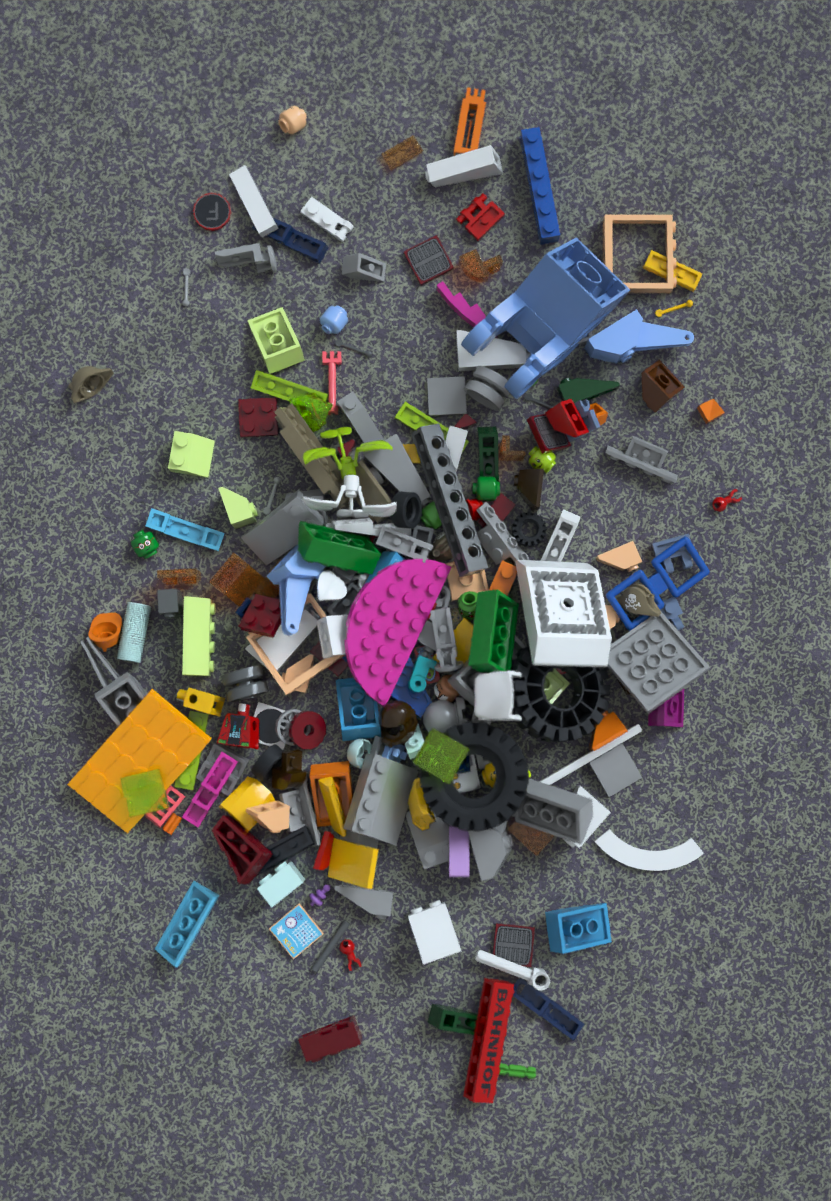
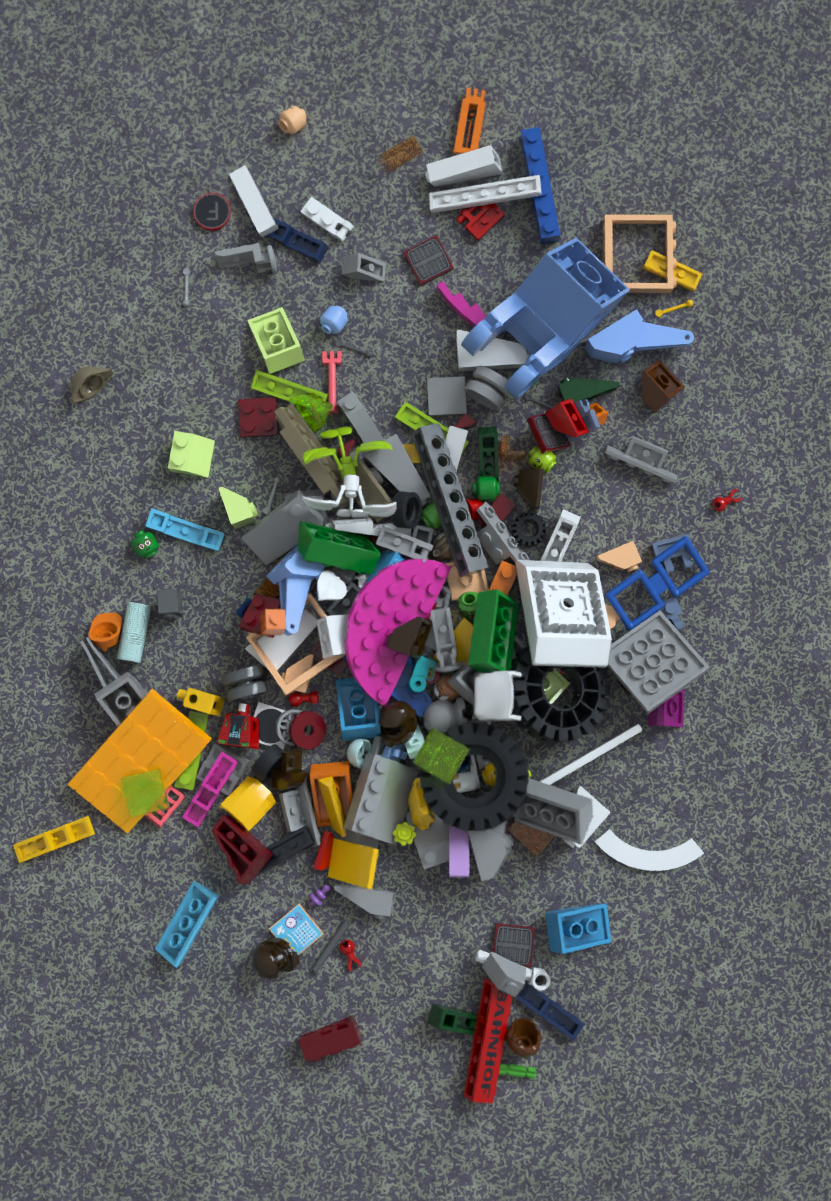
(53, 839): none -> yellow slope
(171, 577): clear orange plate -> none
(172, 823): orange piece -> none
(197, 636): yellowish green slope -> none
(237, 579): clear orange slope -> none
(270, 961): none -> dark brown helmet
(271, 815): light nougat slope -> none
(273, 622): none -> orange brick
(282, 883): light aqua brick -> none
(296, 698): none -> red arm
(404, 833): none -> neon yellow plant
(410, 637): none -> dark brown slope
(434, 932): white slope -> none
(476, 269): clear orange brick -> none
(485, 194): none -> white tile
(505, 974): none -> light grey slope
(523, 1037): none -> reddish brown hair
(606, 731): orange slope -> none
(615, 770): light grey slope -> none
(639, 600): dark tan hat -> none
(710, 411): orange slope -> none

